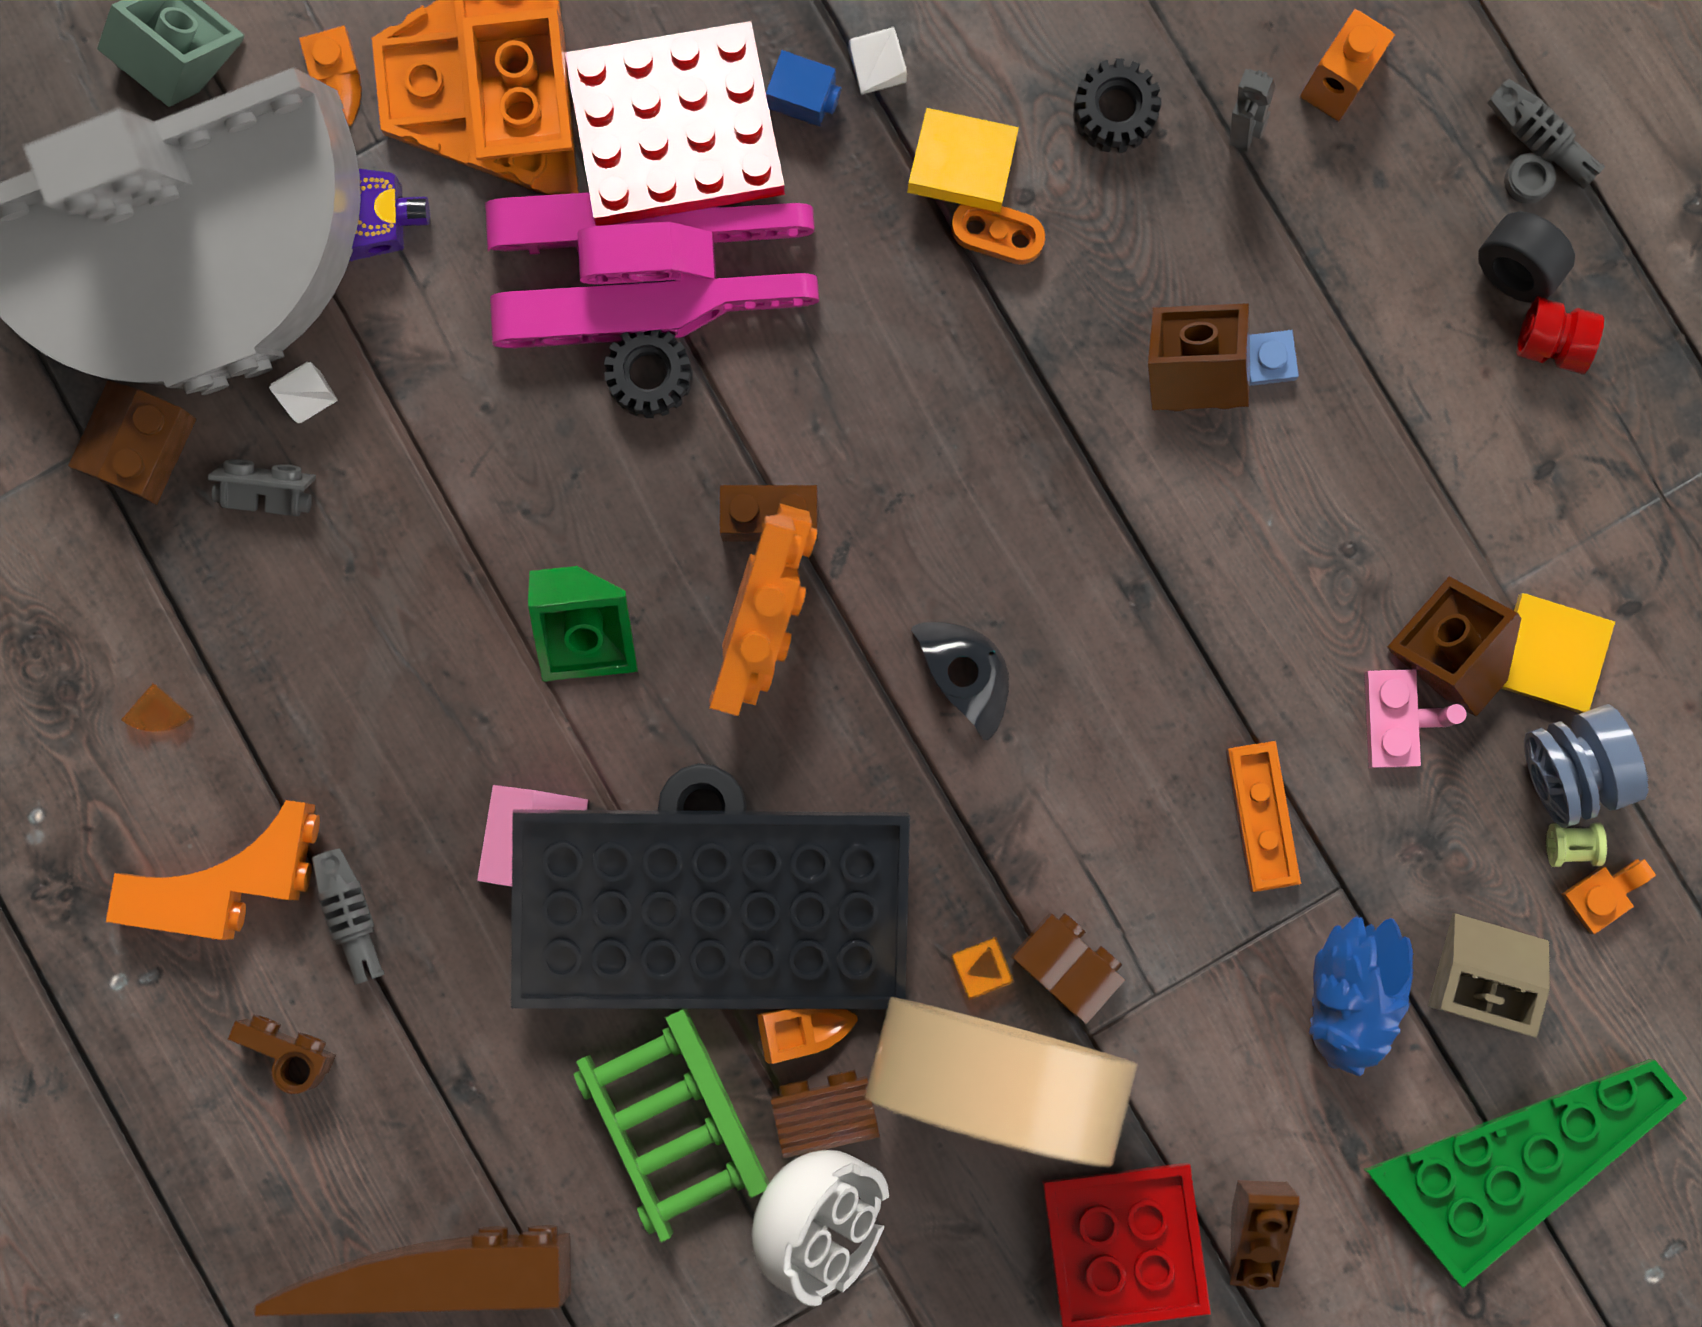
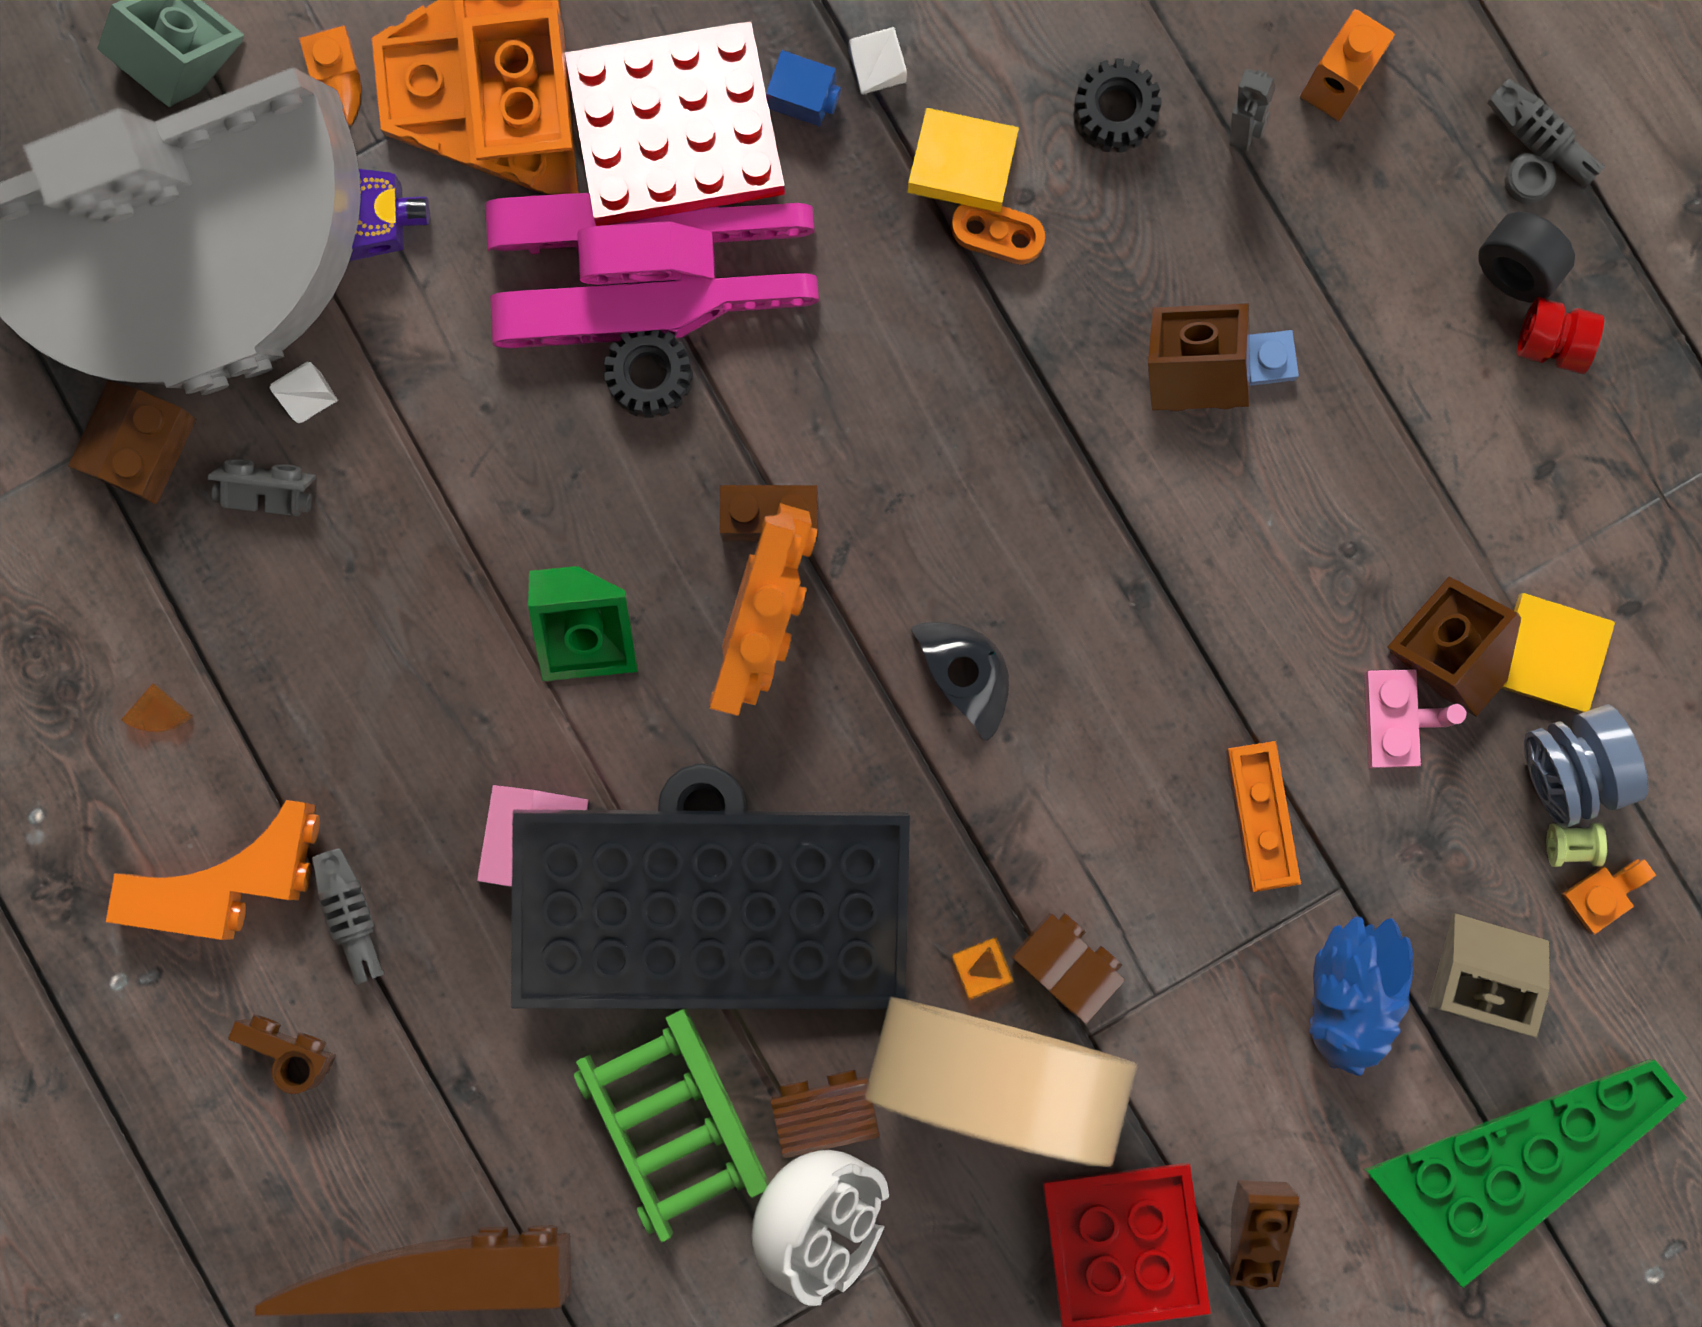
(802, 1032): orange plate -> none

